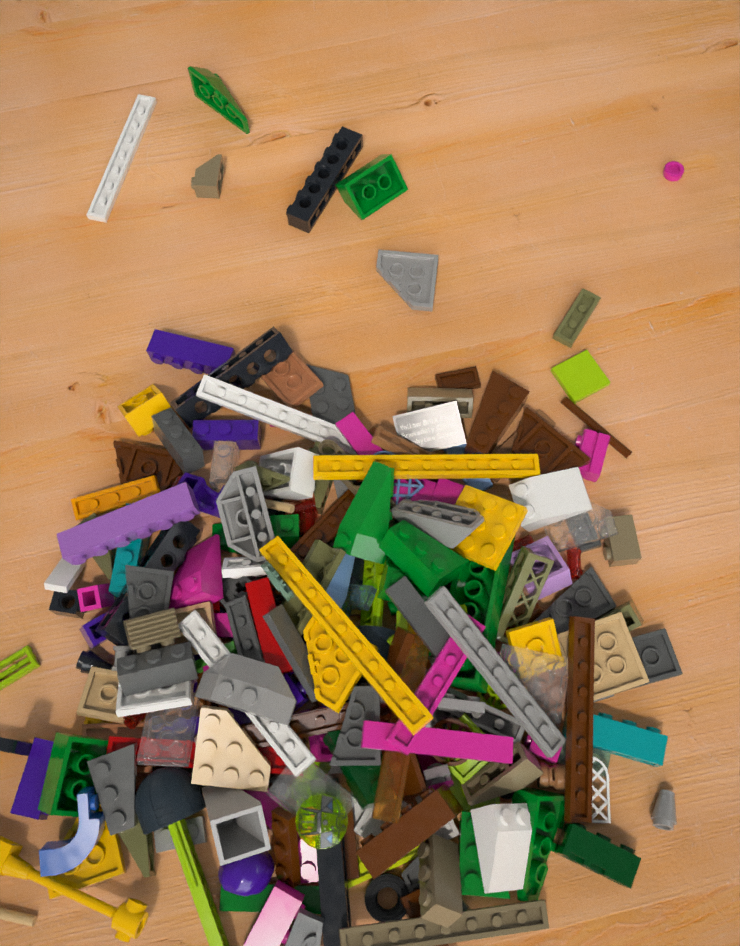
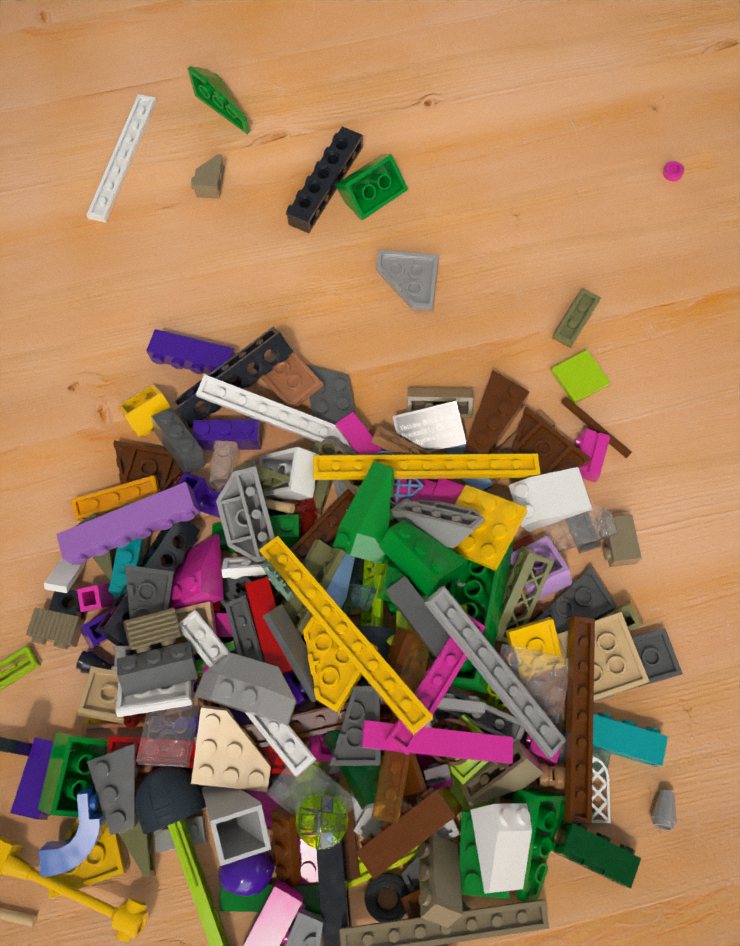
(54, 627): none -> dark tan brick
(459, 379): reddish brown tile -> none
(574, 563): clear red pin -> none

